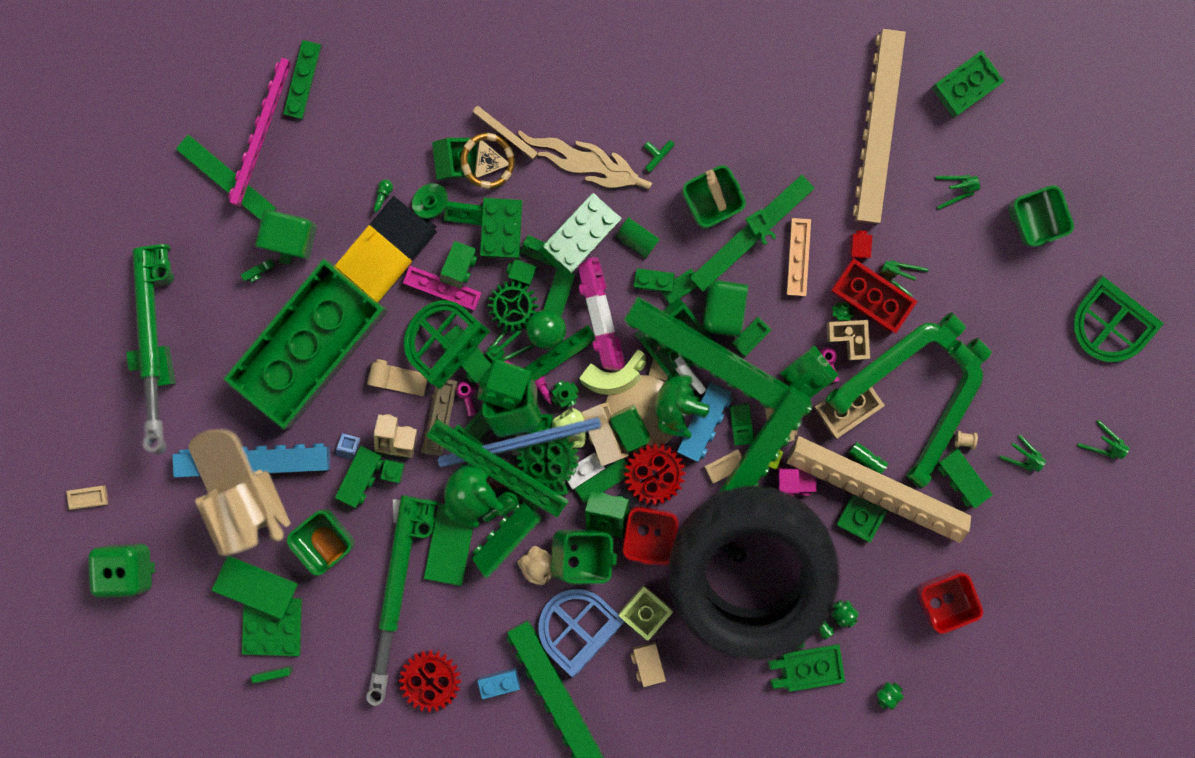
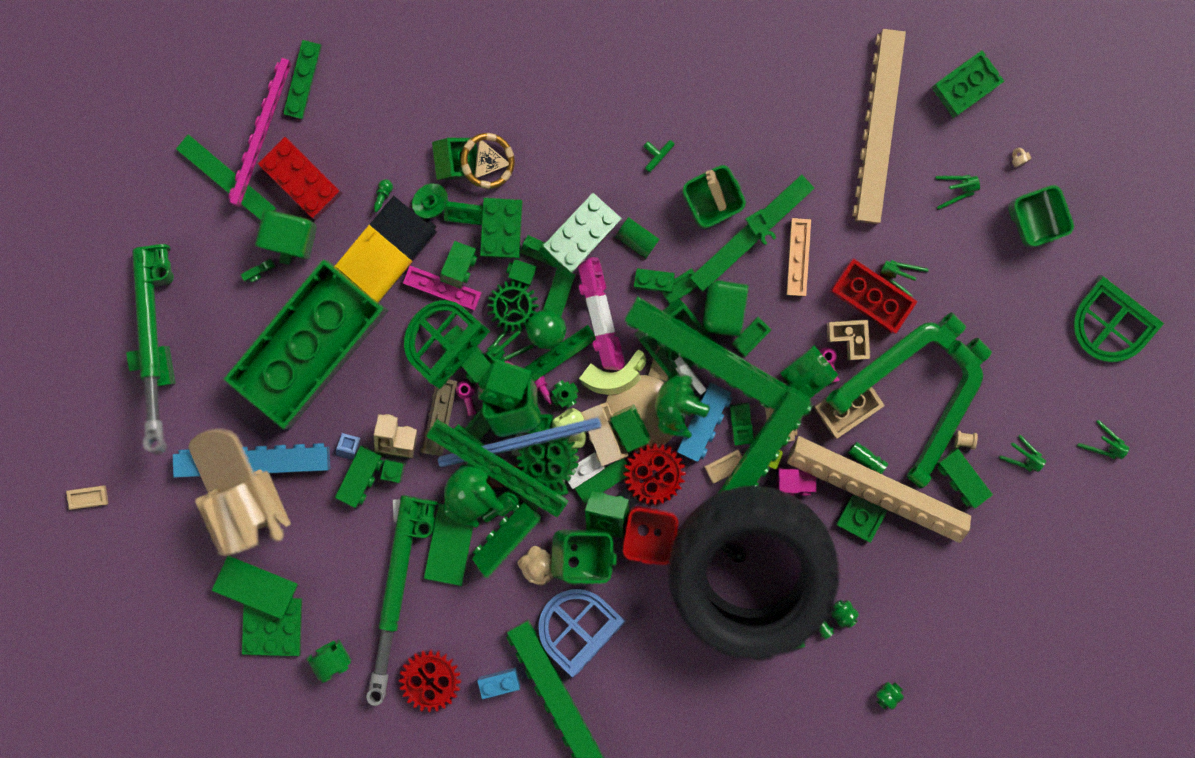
(135, 562): green piece -> none
(271, 674): green tile -> none
(300, 178): none -> red brick
(320, 541): green piece -> none
(329, 660): none -> green brick
(396, 378): tan door -> none
(507, 134): tan tile -> none
(589, 162): tan piece -> none
(645, 612): yellowish green brick -> none
(649, 664): tan brick -> none
(809, 668): green tile -> none
(842, 311): green plant -> none
(860, 245): red brick -> none
(960, 612): red piece -> none
(1022, 159): none -> tan tile

